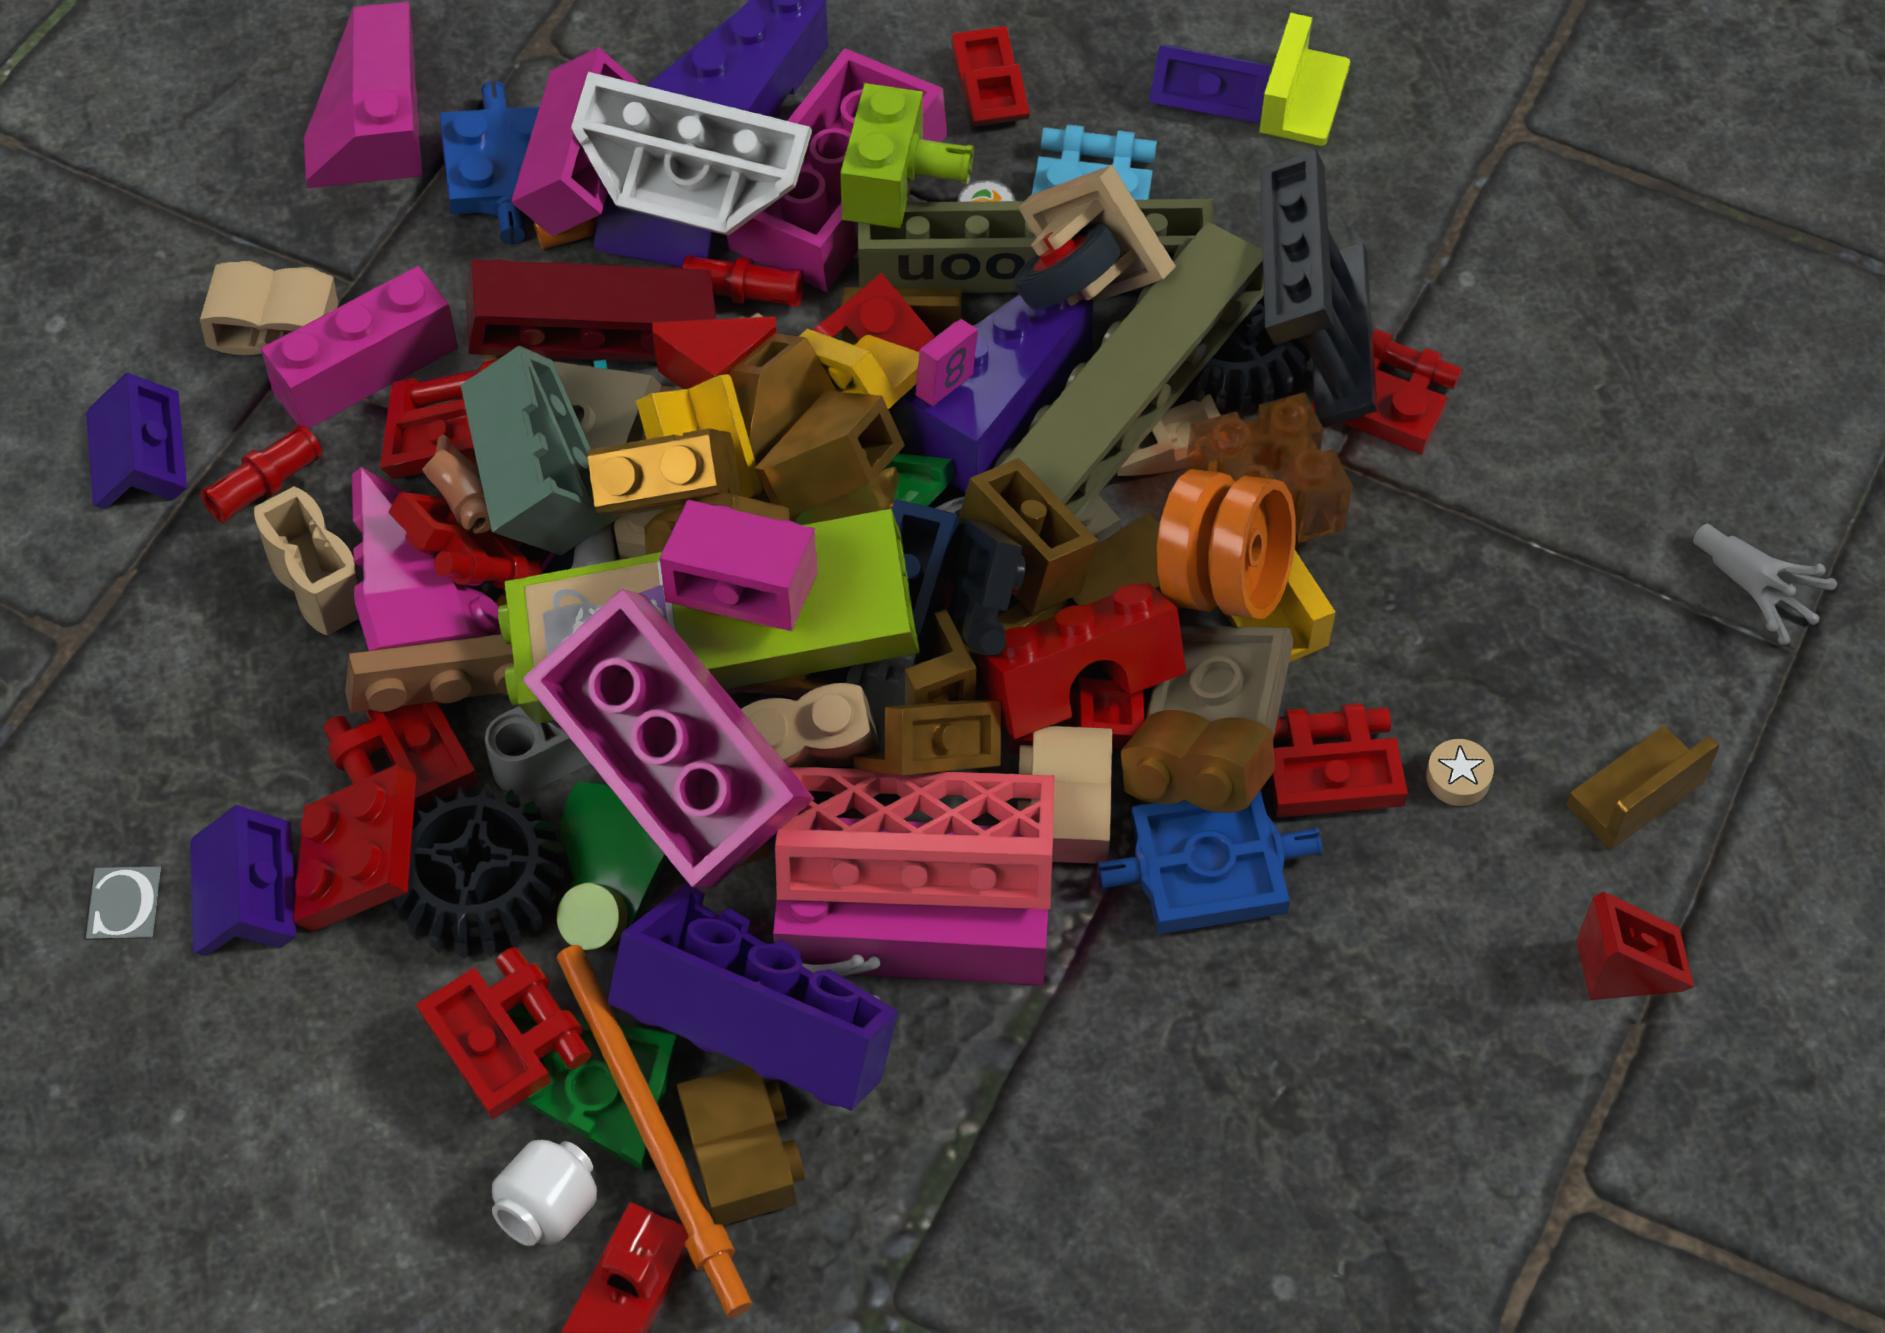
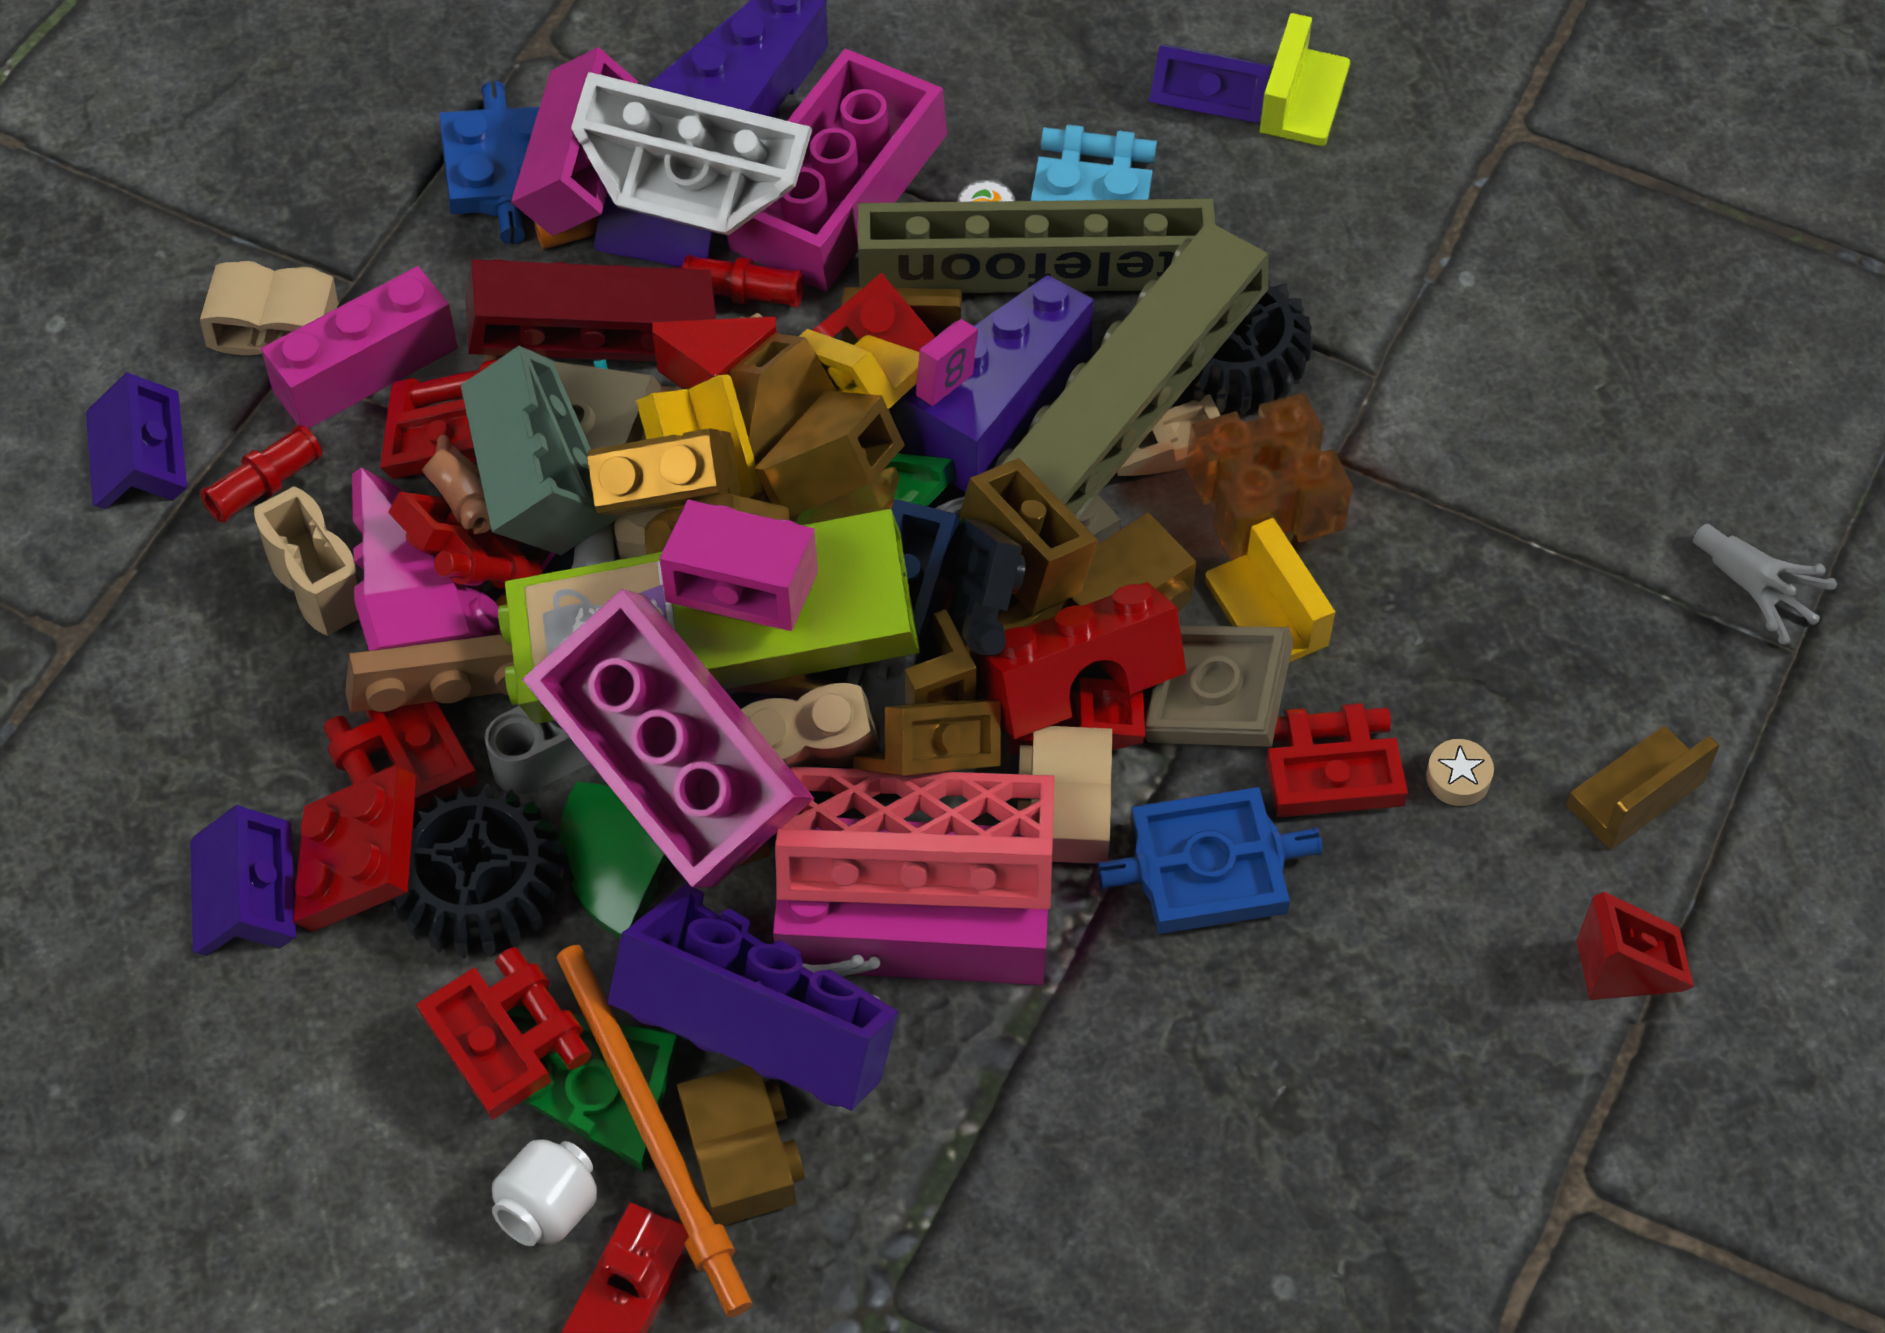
(123, 902): light grey sticker -> none
(368, 106): dark pink wedge -> none
(592, 916): lime tile -> none
(889, 153): lime brick -> none
(989, 76): red slope -> none
(1088, 243): tan plate -> none
(1198, 760): pearl gold brick -> none
(1226, 543): orange wheel -> none
(1317, 288): black fence -> none
(1407, 409): red plate -> none

